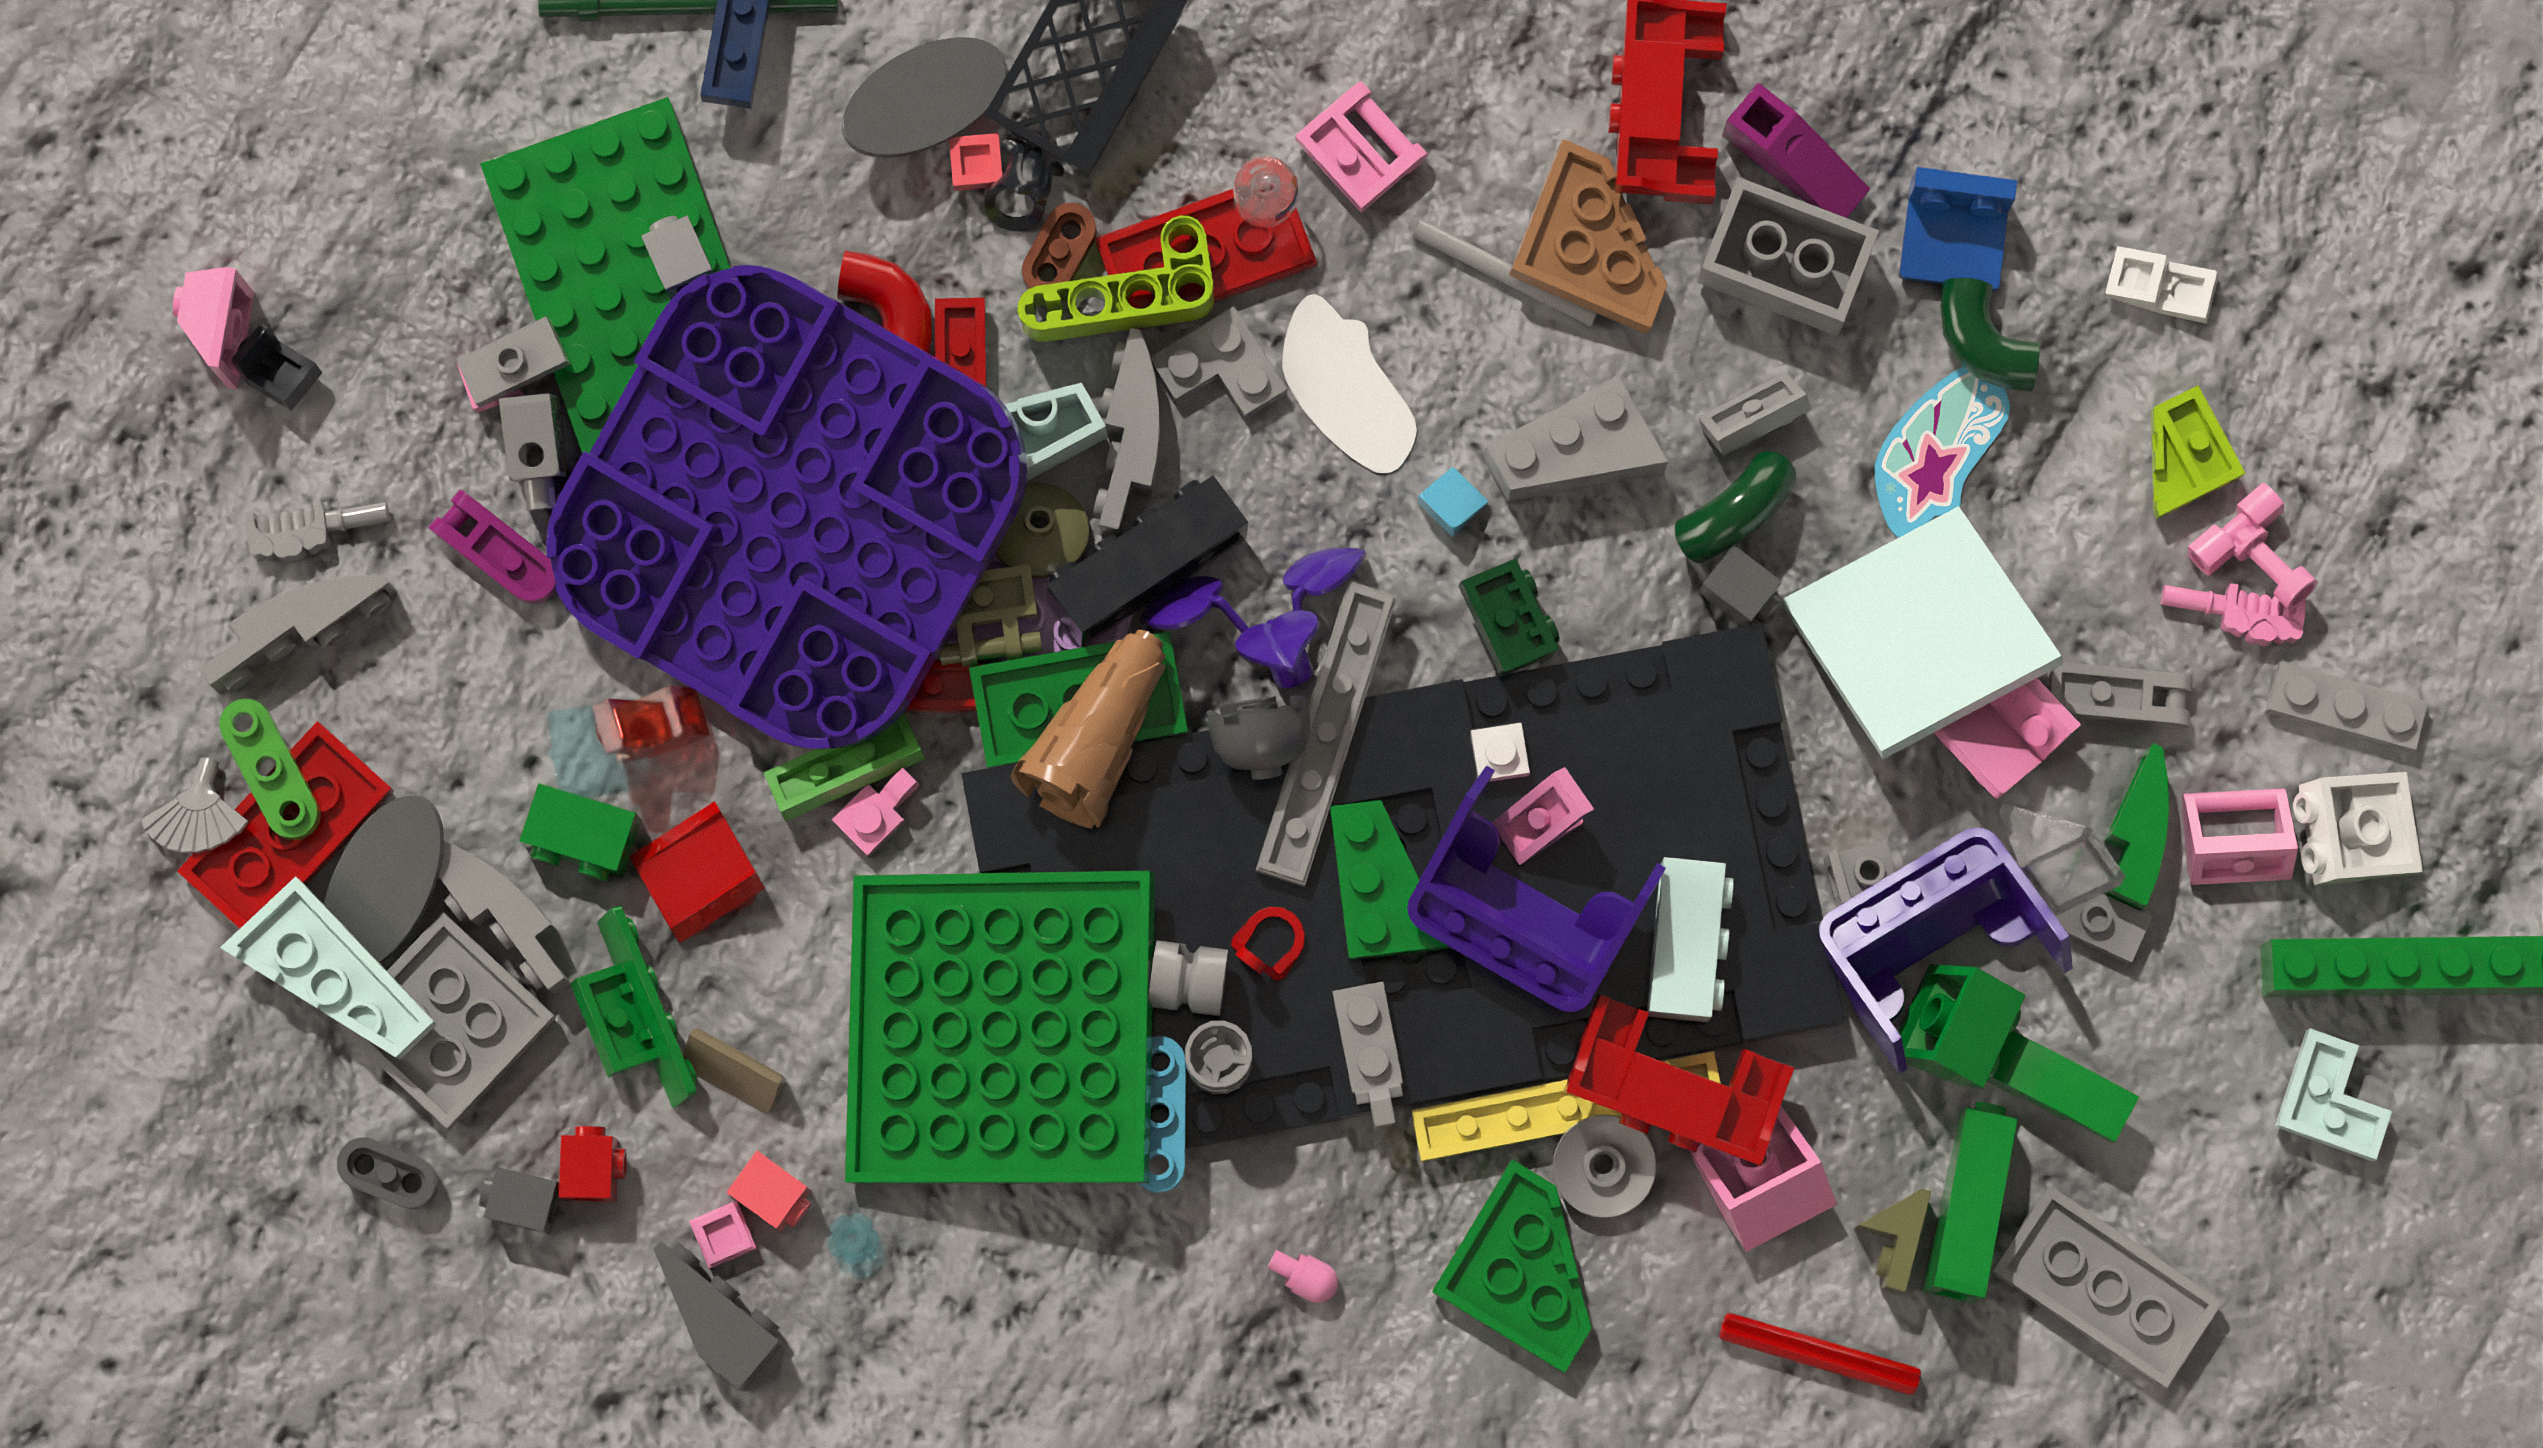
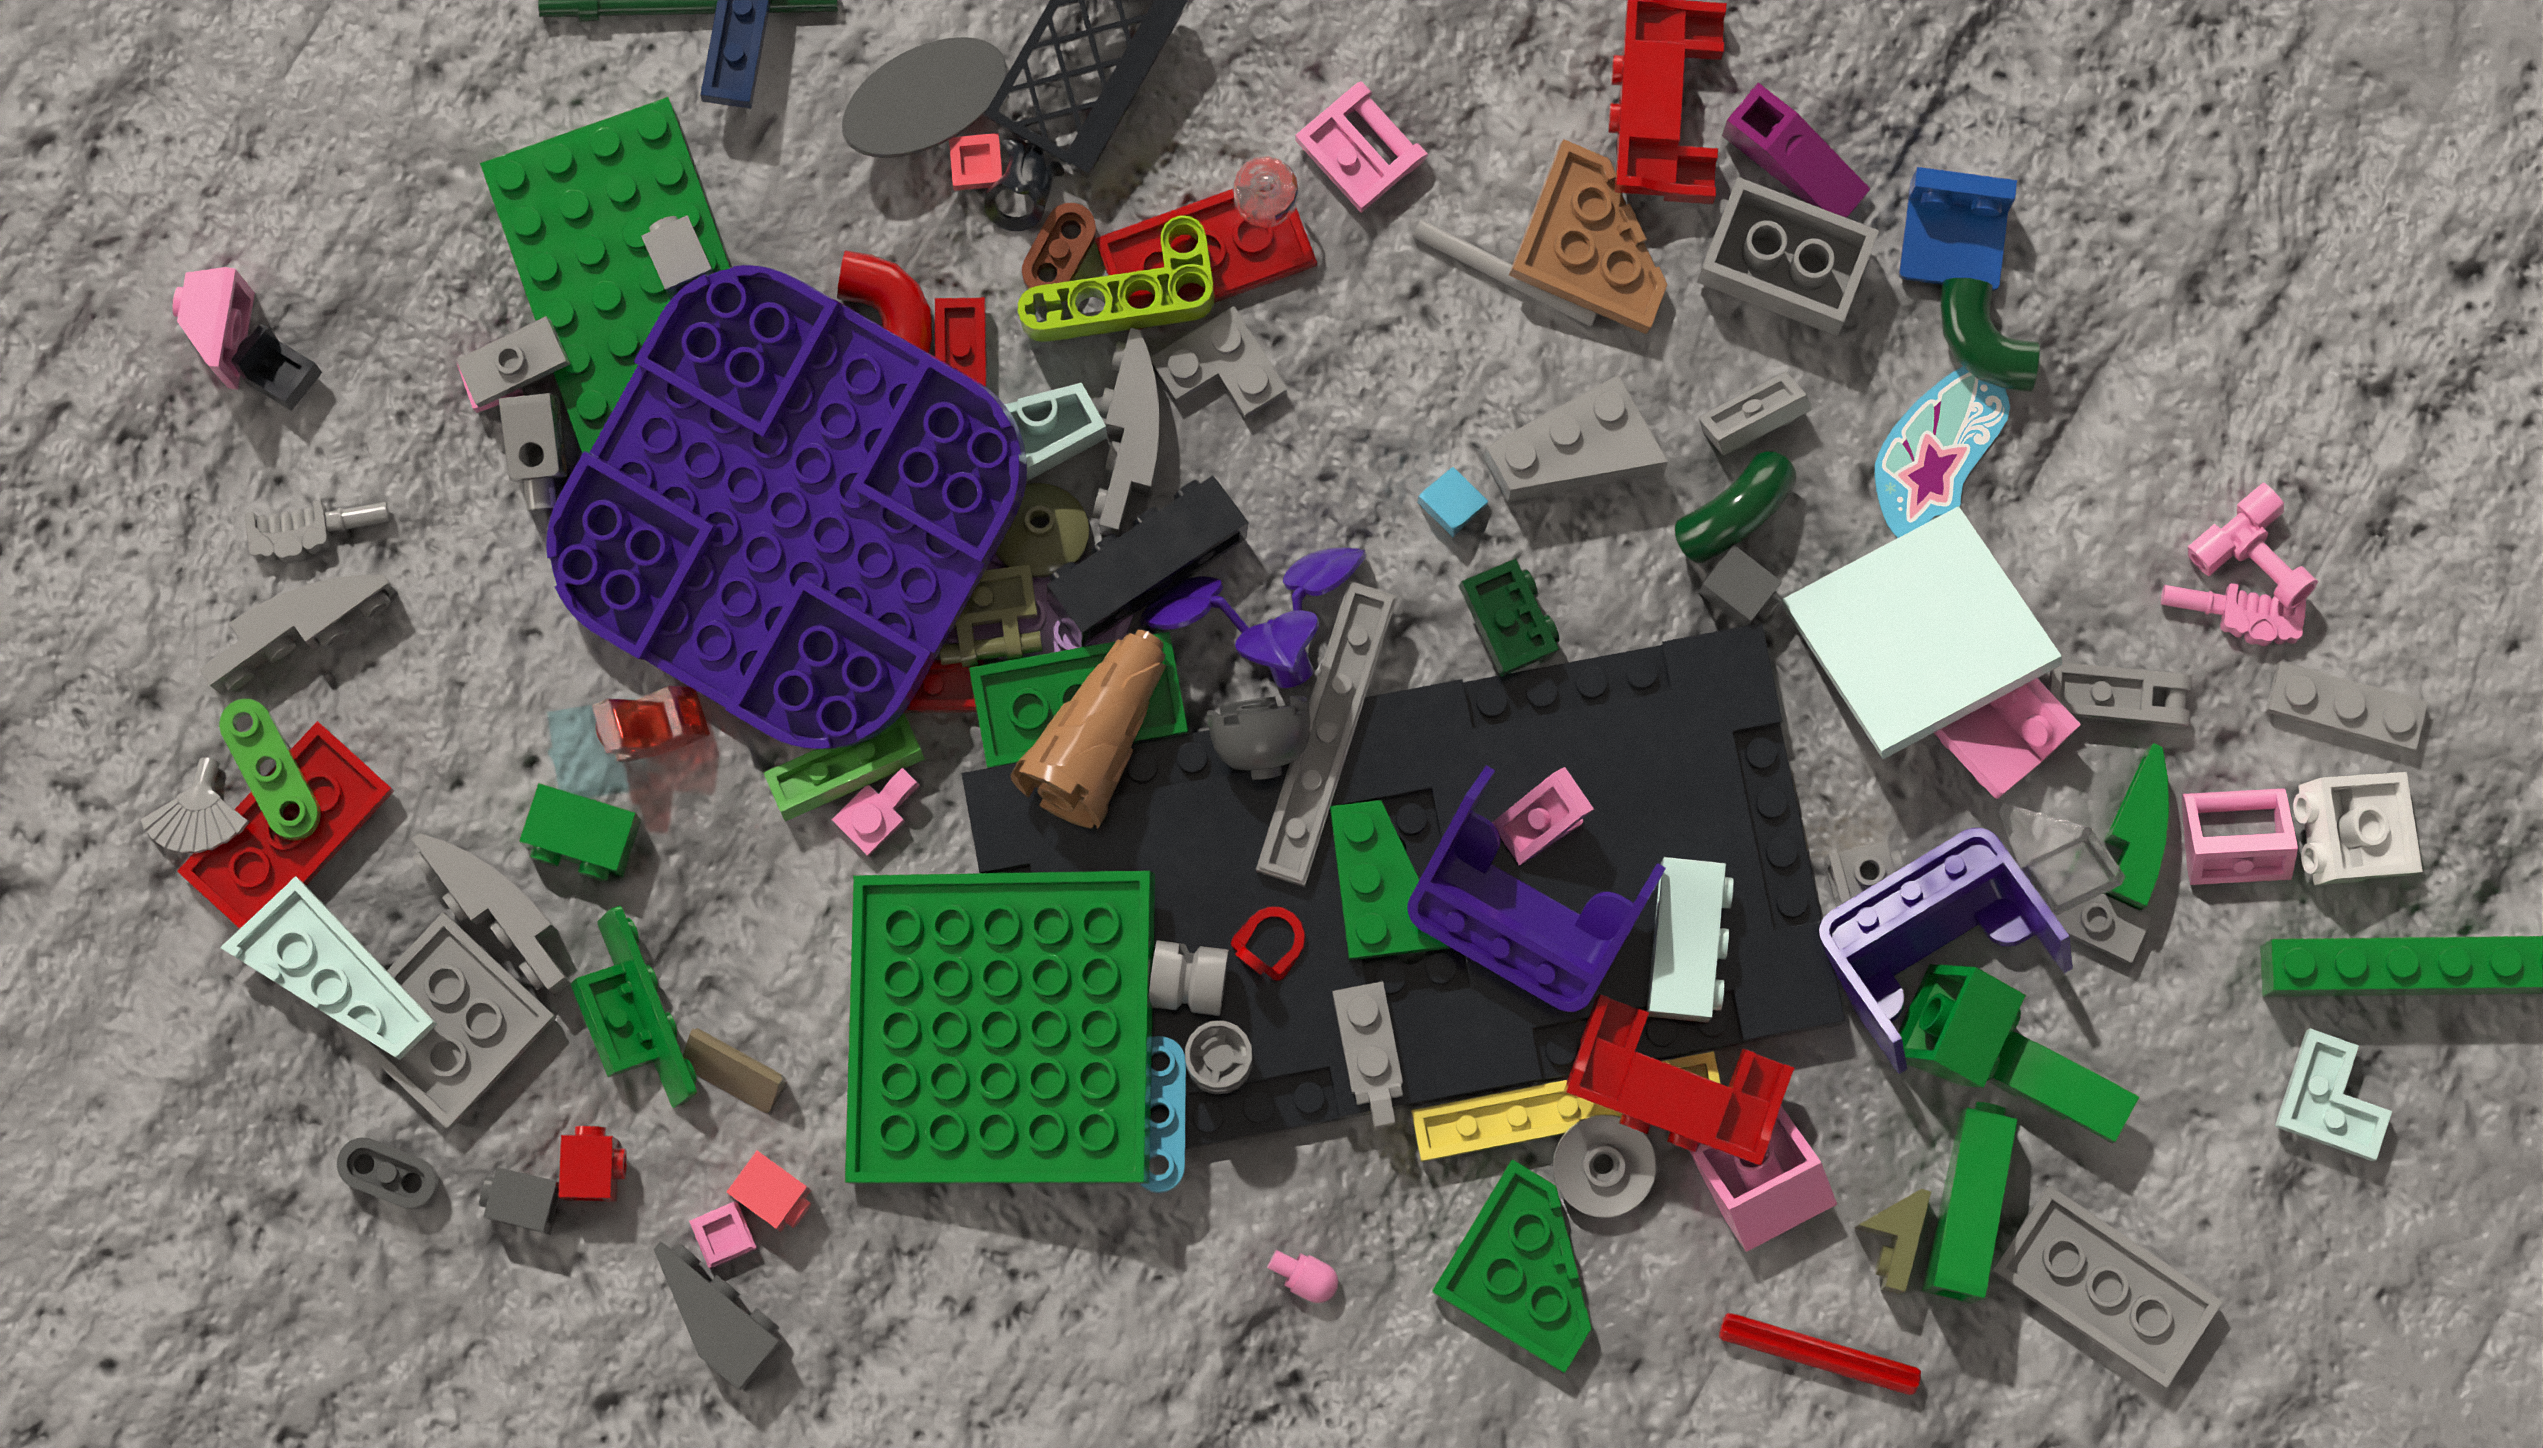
(388, 874): dark grey shield -> none
(497, 550): magenta plate -> none
(697, 872): red slope -> none
(852, 1252): clear light blue plate -> none
(1344, 388): white sticker -> none
(1501, 750): white plate -> none
(2162, 286): white slope -> none
(2188, 452): lime wing -> none

